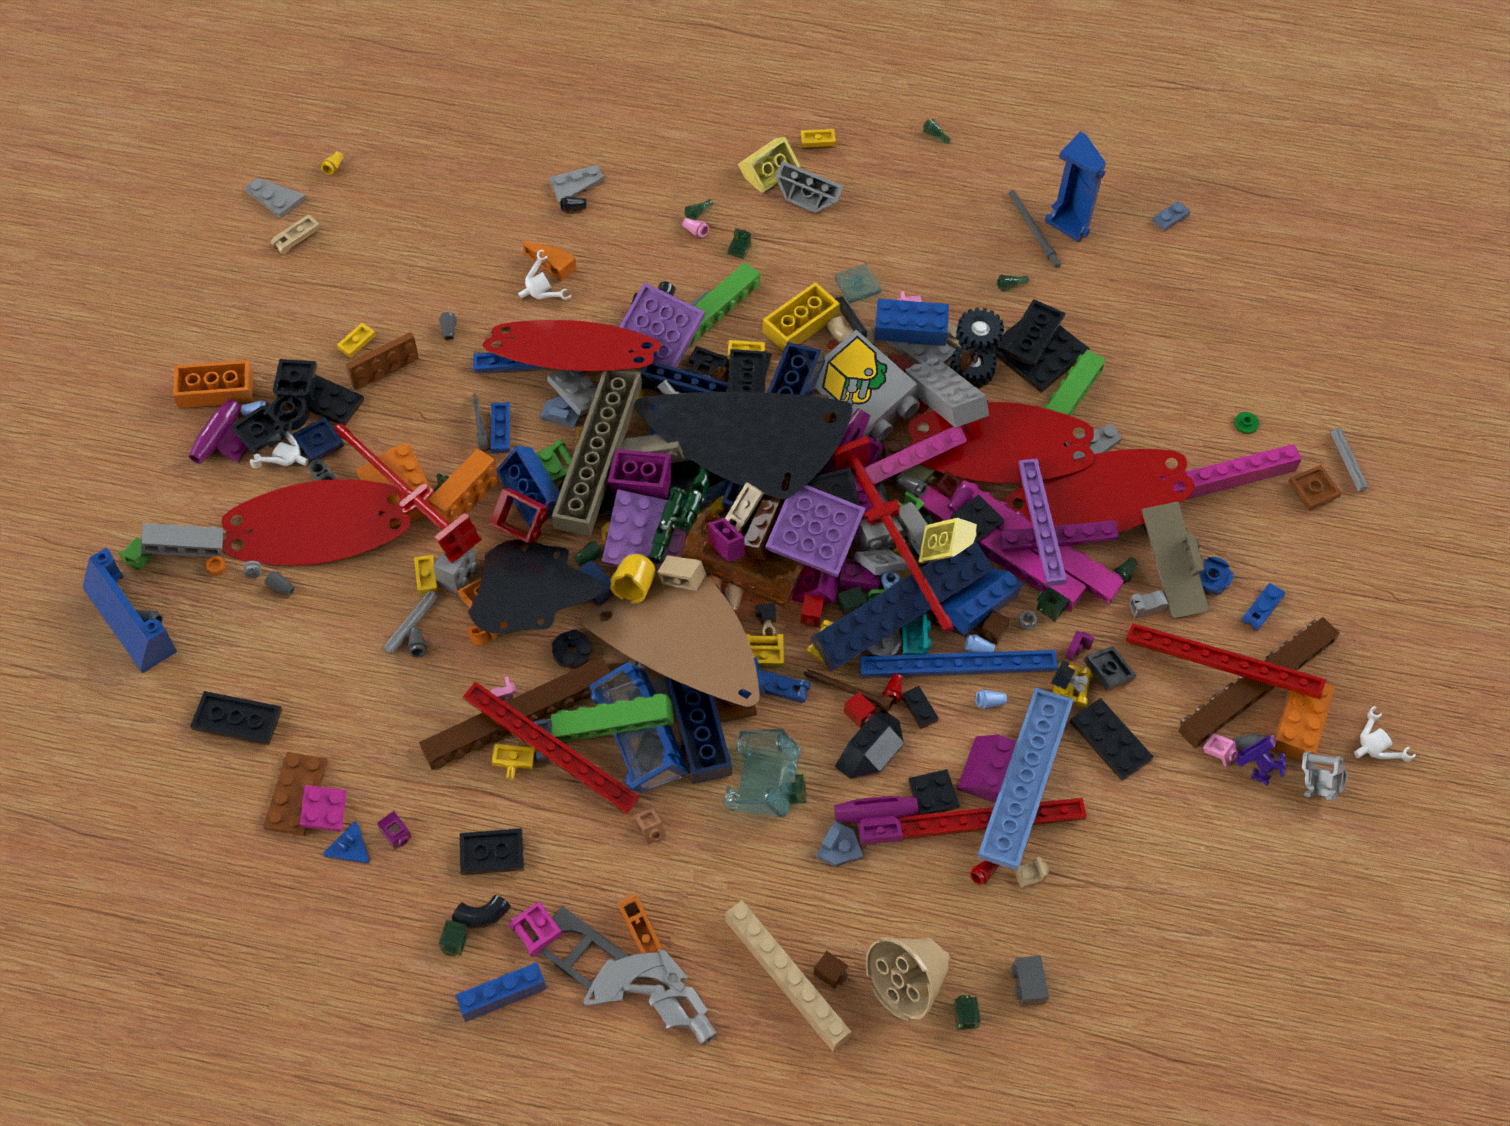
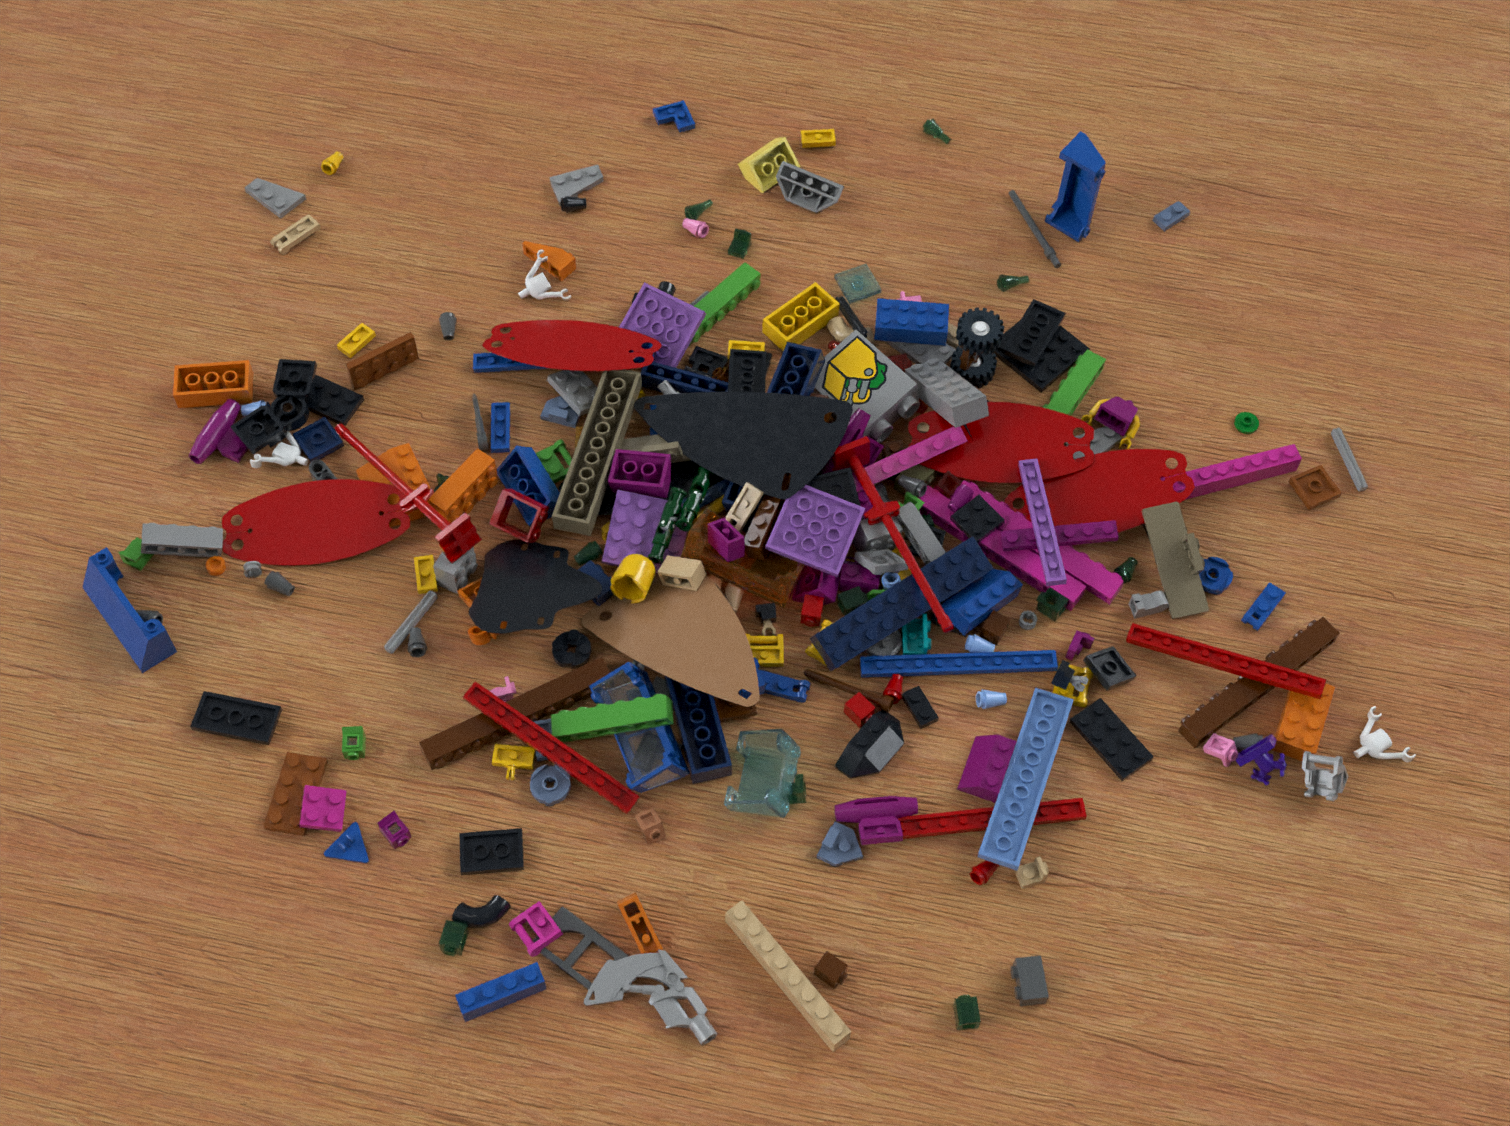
(353, 742): none -> bright green window
(553, 795): none -> sand blue plate
(675, 112): none -> blue plate
(907, 974): tan cone -> none
(933, 792): black plate -> none
(946, 539): light yellow slope -> none
(1116, 415): none -> magenta torso

